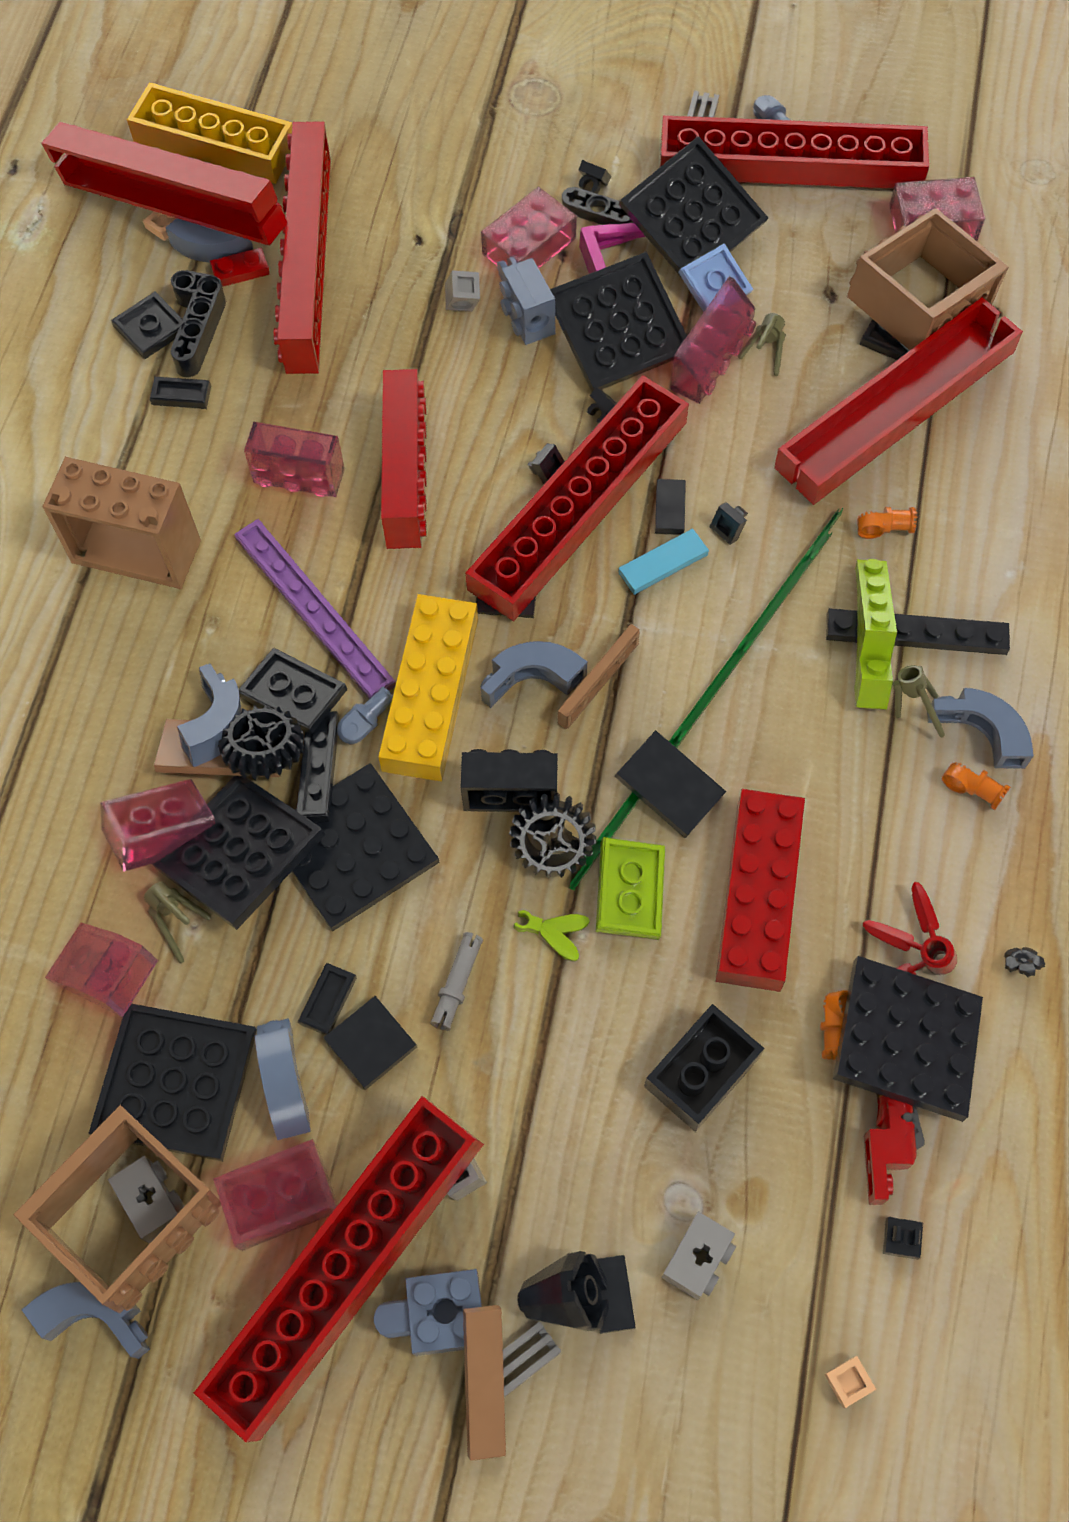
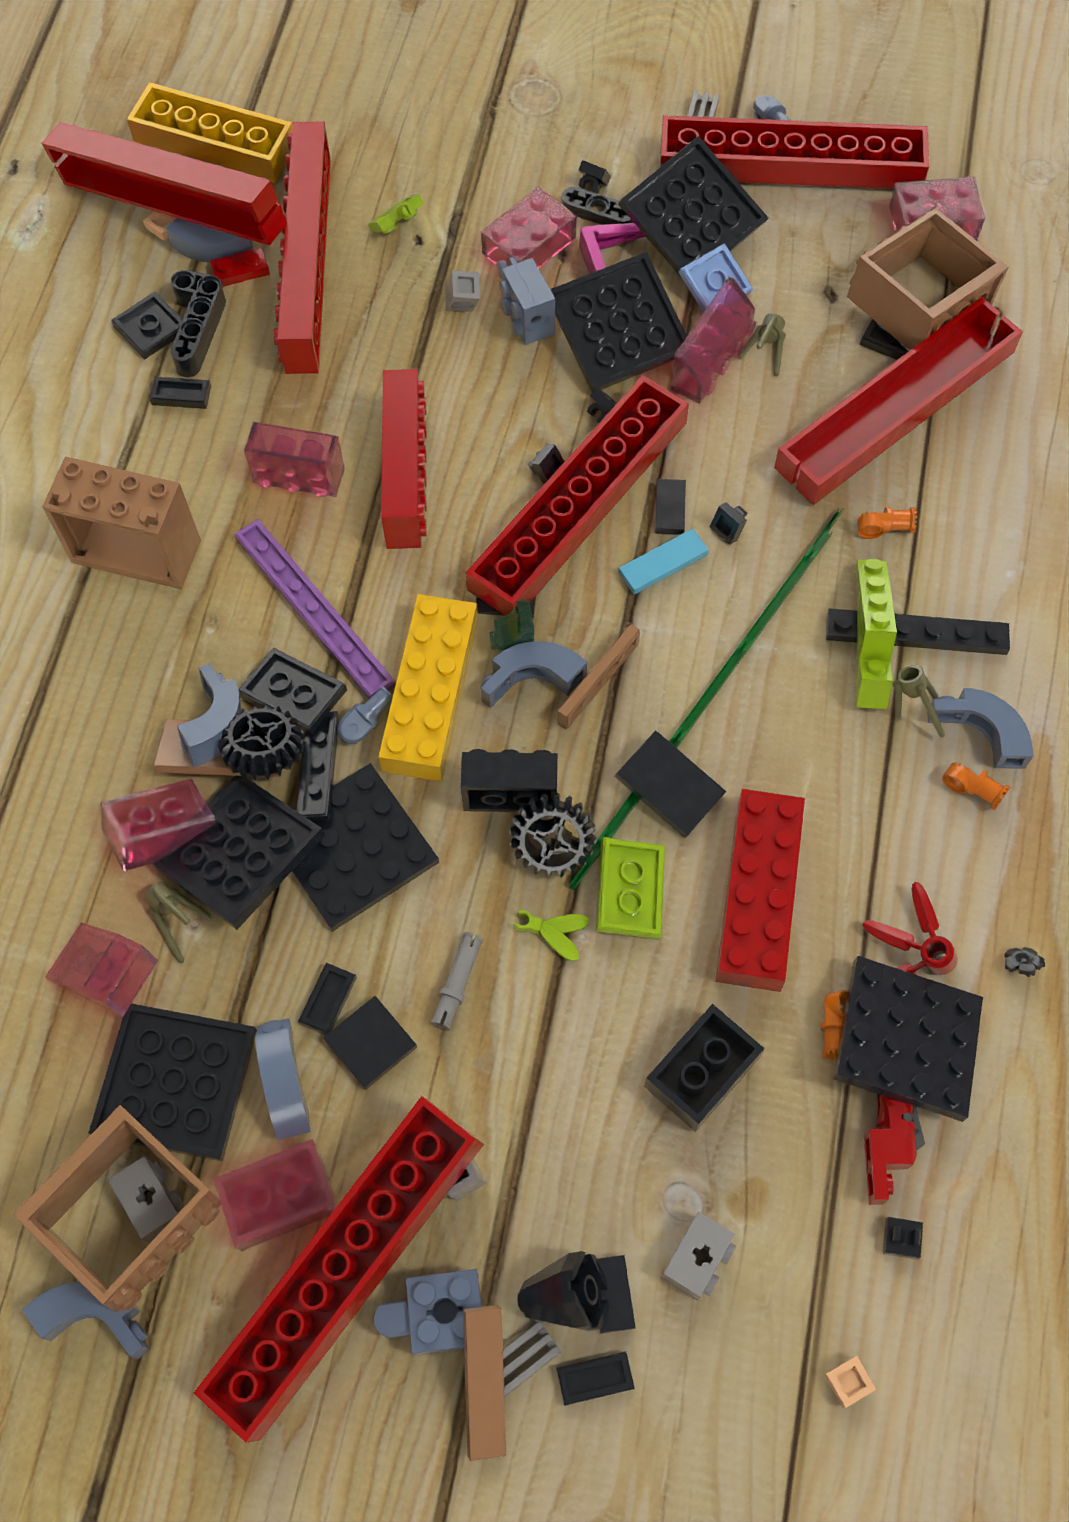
(404, 209): none -> lime plate
(513, 628): none -> clear green arch
(595, 1378): none -> black tile

